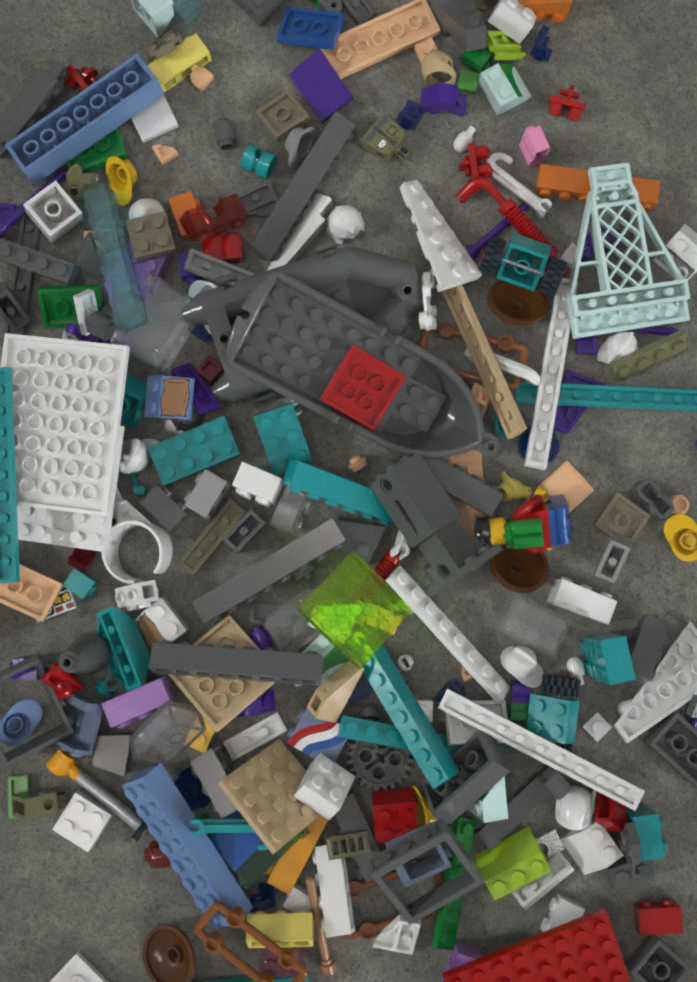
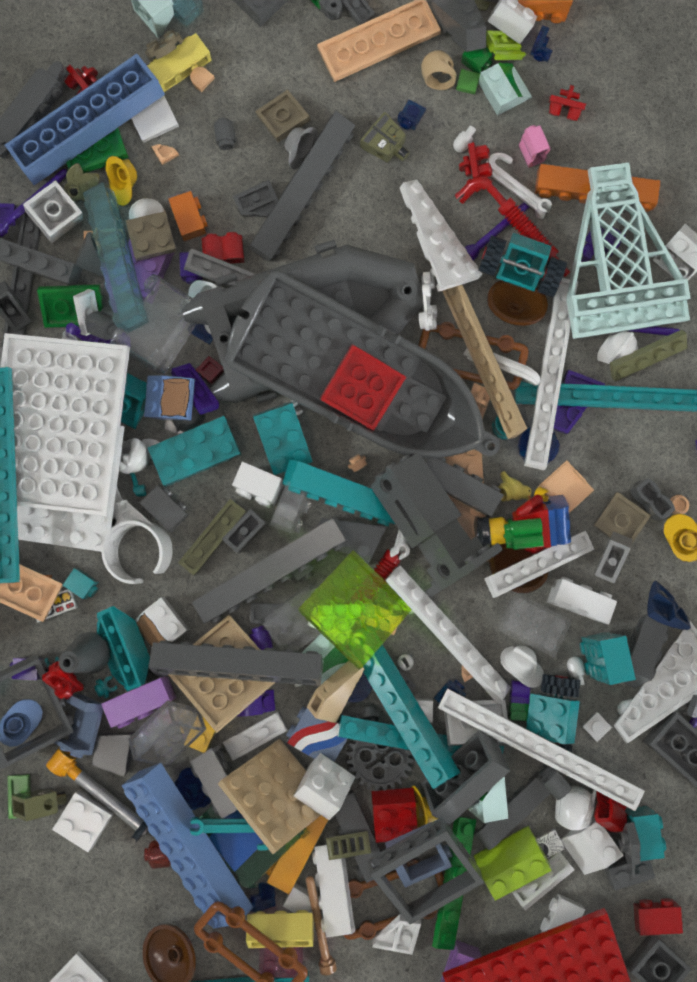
(82, 559): dark red plate -> none
(136, 595): white brick -> none
(201, 225): clear red arch -> none
(207, 494): light grey brick -> none
(258, 161): teal wheel -> none
(304, 232): white wedge -> none
(310, 28): blue plate -> none
(321, 85): dark purple tile -> none
(344, 223): white helmet -> none
(424, 47): light nougat plate -> none
(443, 97): dark purple brick -> none
(538, 564): none -> white plate
(569, 255): white tile -> none
(586, 345): dark purple plate -> none
(666, 609): none -> dark blue brick

